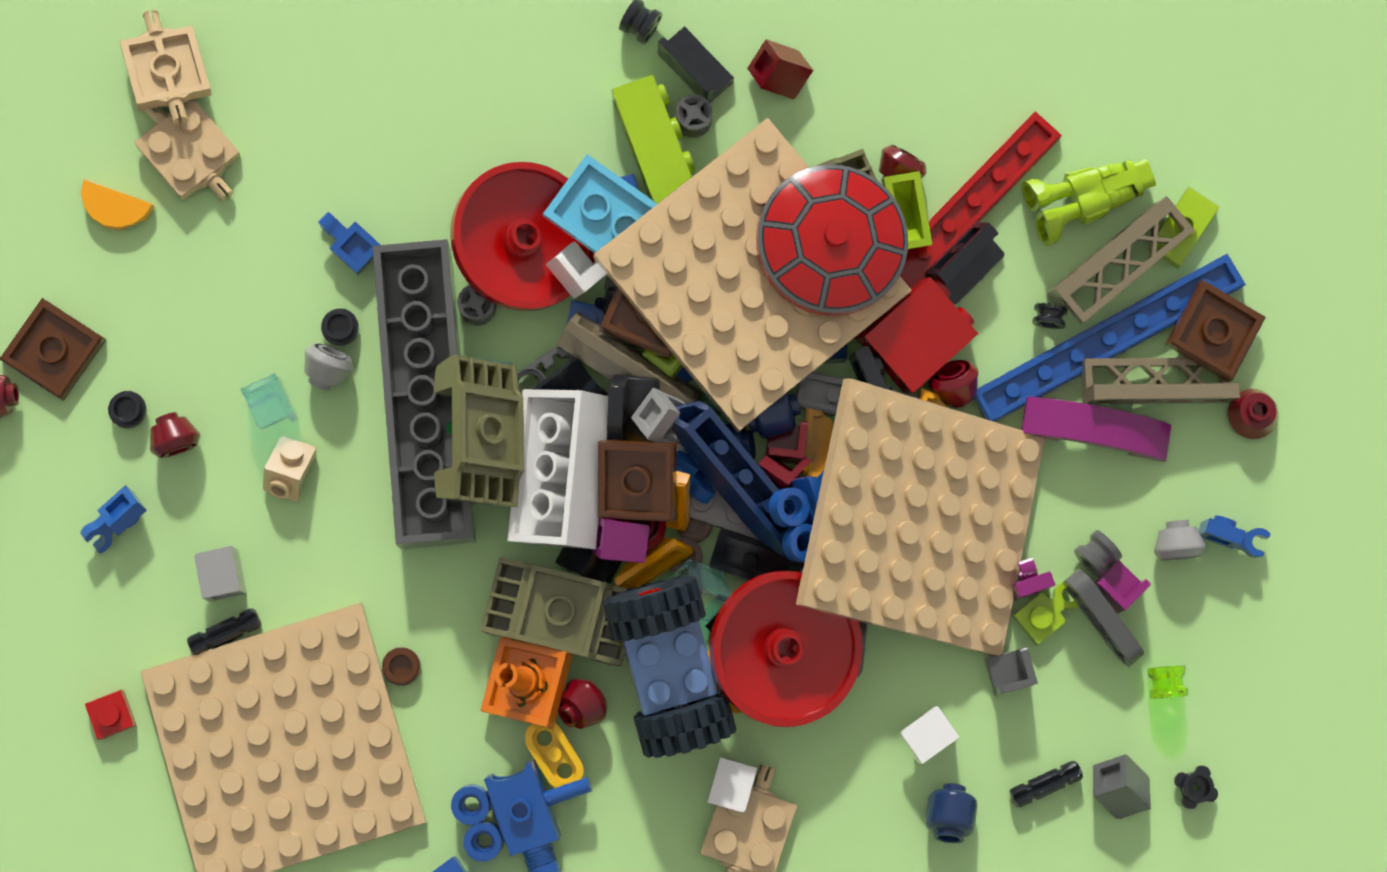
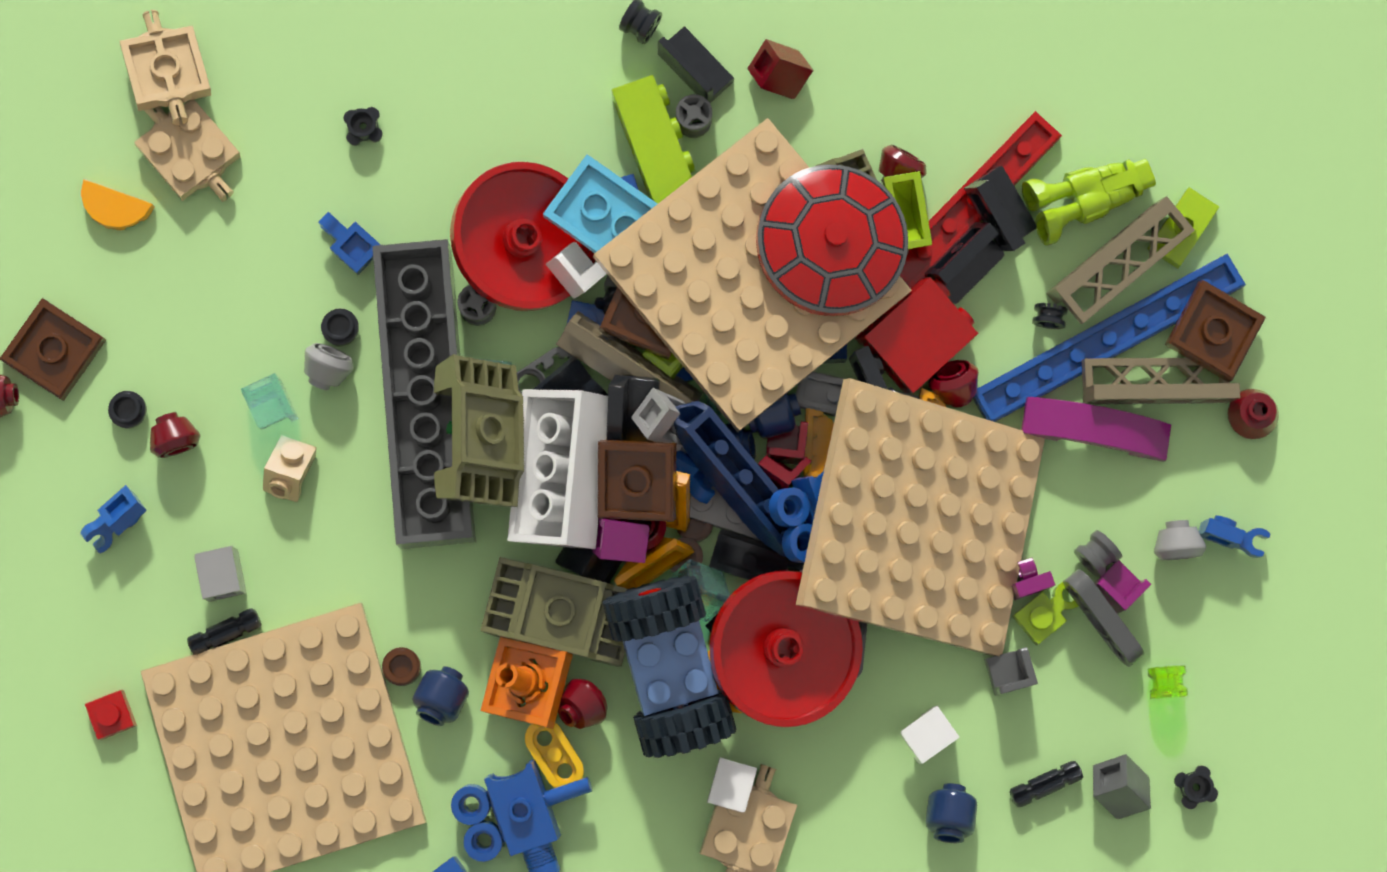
(355, 118): none -> black plate
(440, 696): none -> dark blue head
(1002, 207): none -> black panel

